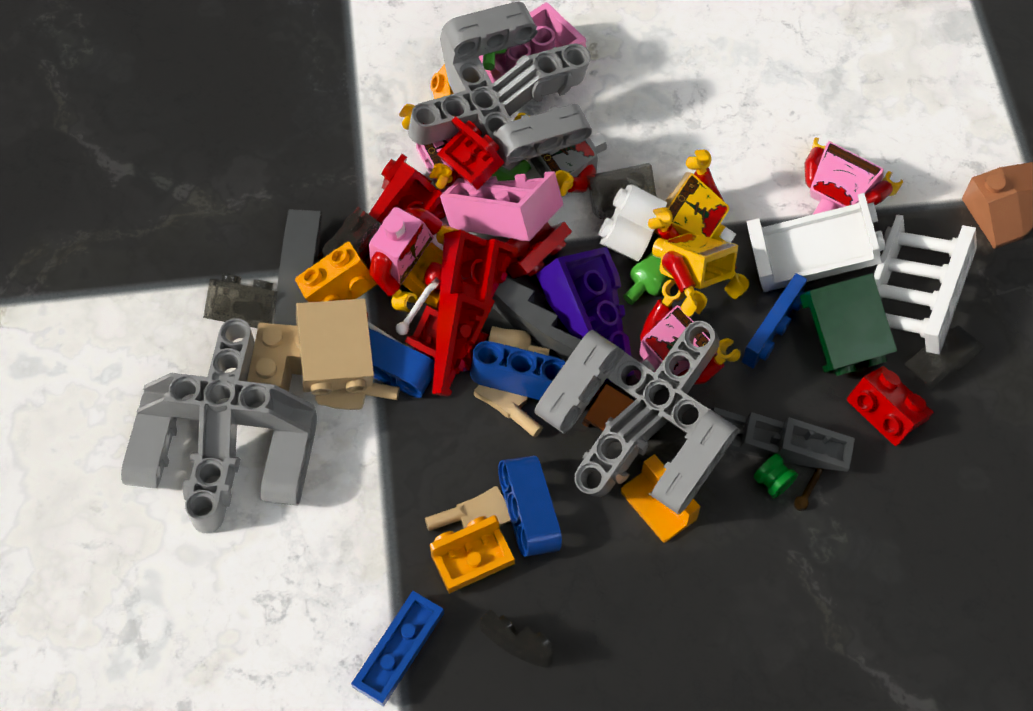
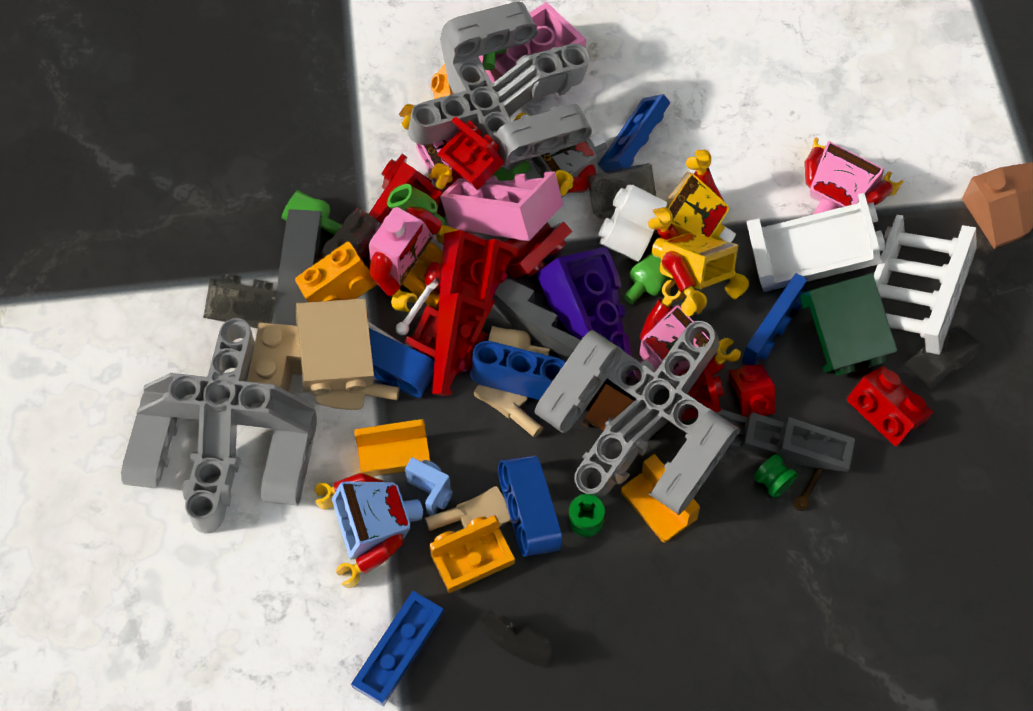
(302, 201): none -> bright green piece
(370, 520): none -> torso
(391, 446): none -> light orange panel
(408, 196): none -> bright green piece
(430, 479): none -> light blue bracket
(586, 523): none -> green wheel
(634, 133): none -> blue plate
(706, 393): none -> red bracket
(753, 389): none -> red bracket

